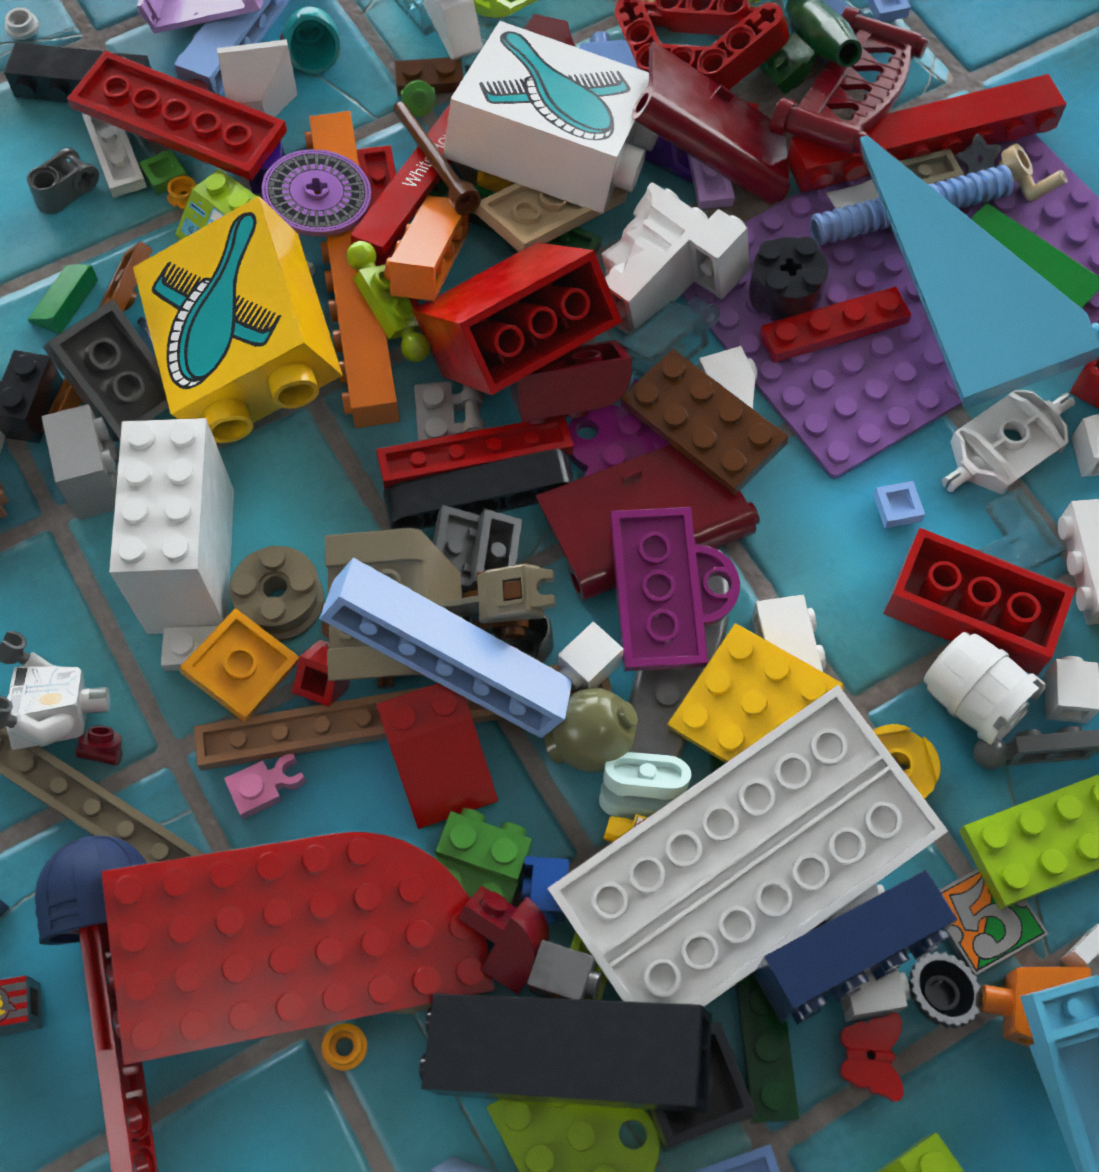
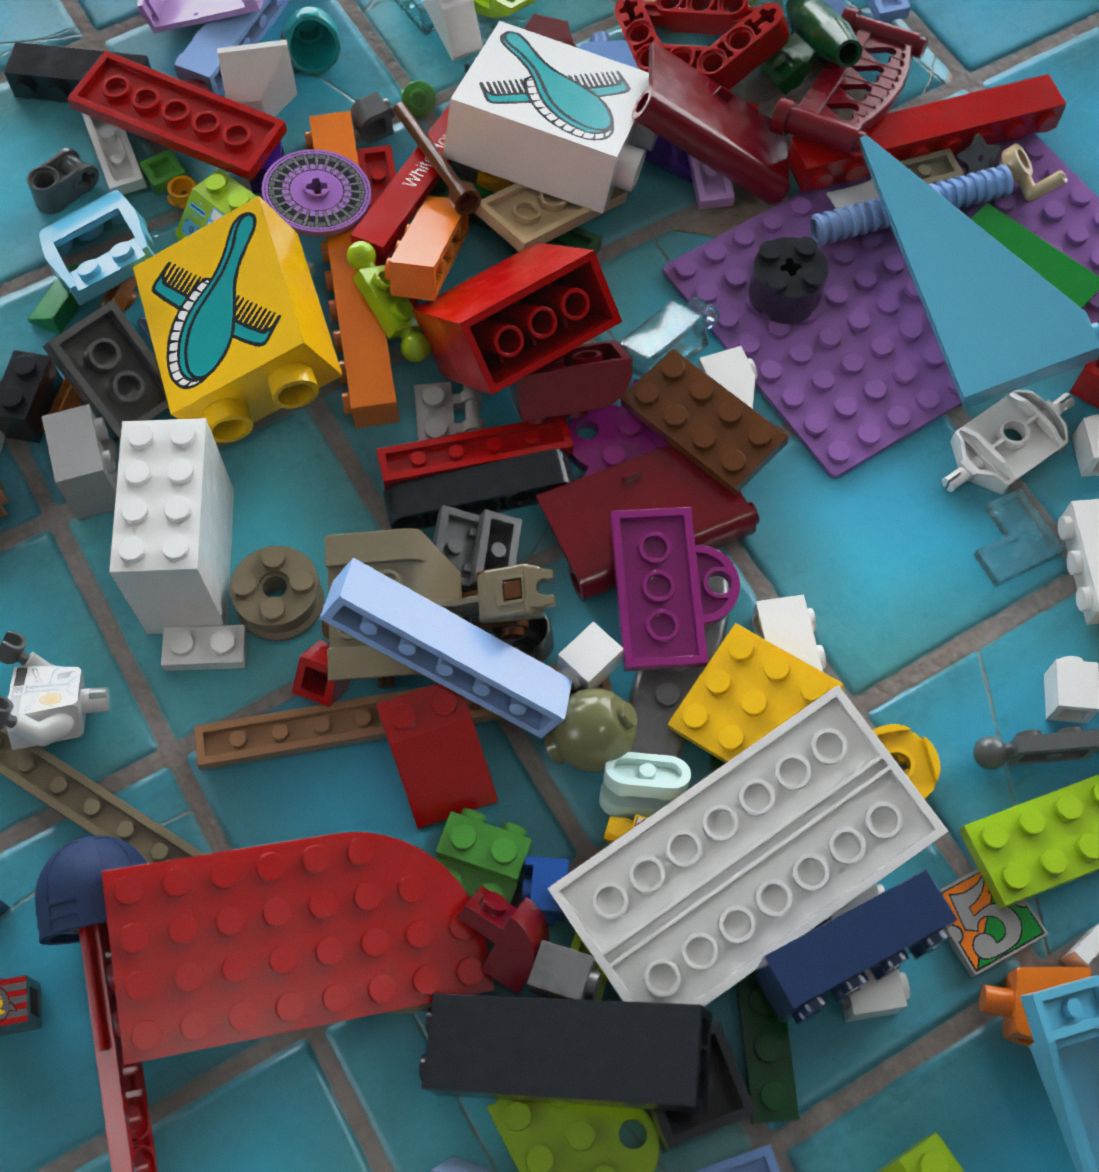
(21, 24): white plate -> none
(86, 223): none -> medium azure slope
(100, 745): dark red plate -> none
(239, 665): light orange plate -> none
(257, 787): bright pink plate -> none
(334, 1037): light orange plate -> none
(373, 117): none -> dark grey plate
(439, 73): reddish brown plate -> none
(668, 251): white brick -> none
(834, 324): red plate -> none
(877, 1038): red animal -> none
(899, 504): light blue plate -> none
(945, 990): black hat -> none
(962, 590): red brick -> none
(982, 686): white piece -> none

